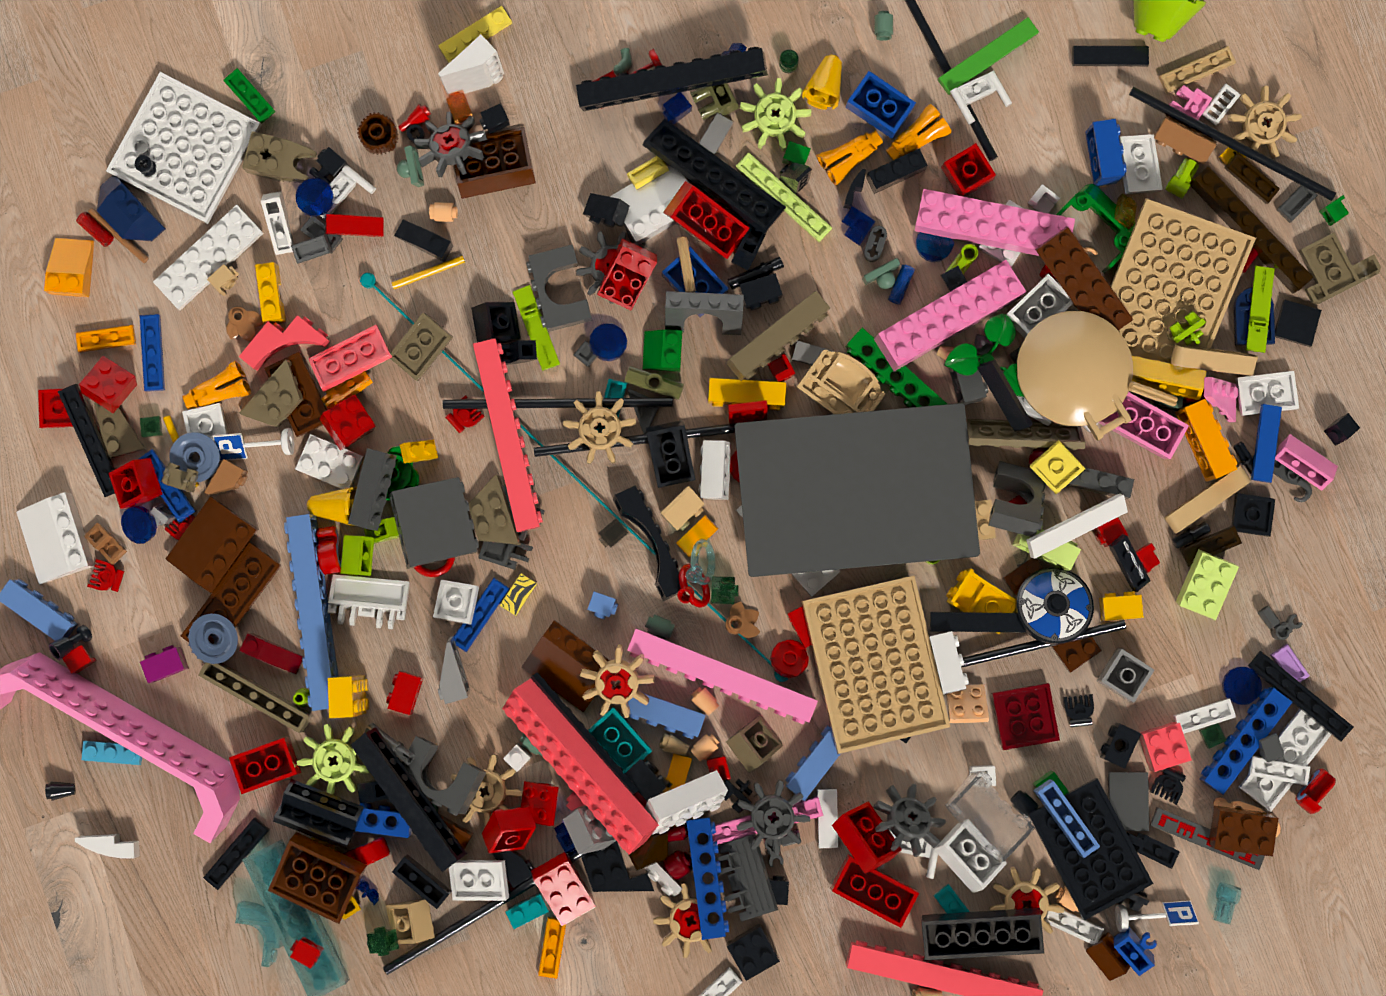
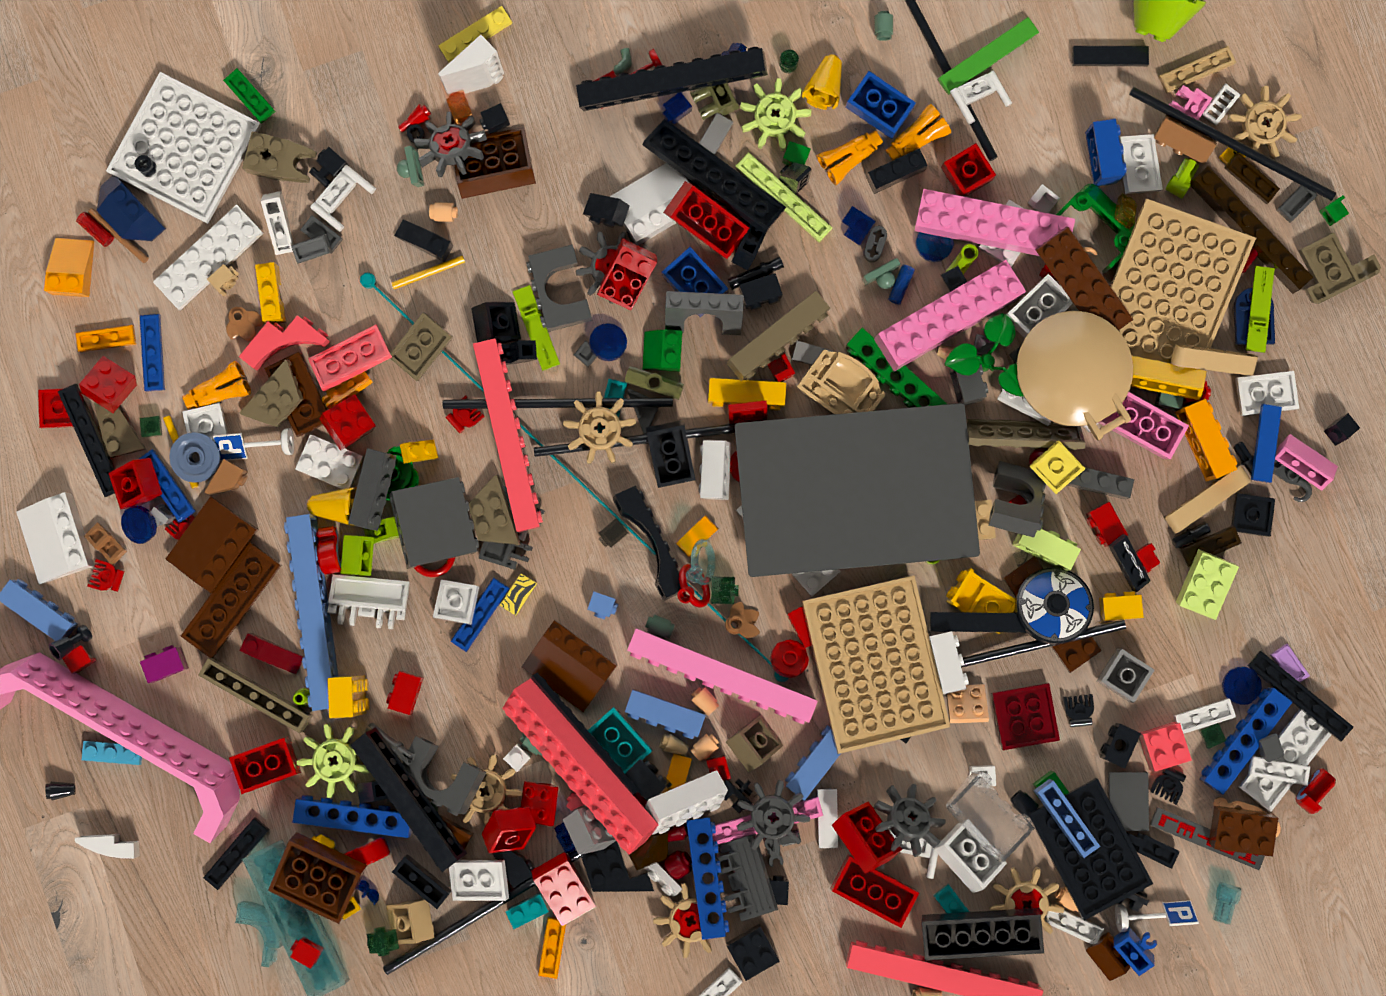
(180, 479): dark tan piece -> none
(220, 630): sand blue gear -> none
(314, 197): clear blue tile -> none
(318, 814): black slope -> none
(354, 225): red tile -> none
(385, 141): reddish brown brick -> none
(453, 679): light grey slope -> none
(623, 690): tan gear -> none
(647, 172): light yellow tile -> none
(683, 509): tan slope -> none
(686, 264): tan axle -> none
(857, 185): black slope -> none
(1004, 395): black tile -> none
(1077, 525): white tile -> none
(1152, 393): tan axle -> none
(1180, 333): lime hips -> none
(1221, 395): bright pink wing -> none
(1279, 631): dark grey bar -> none
(1297, 323): black tile -> none

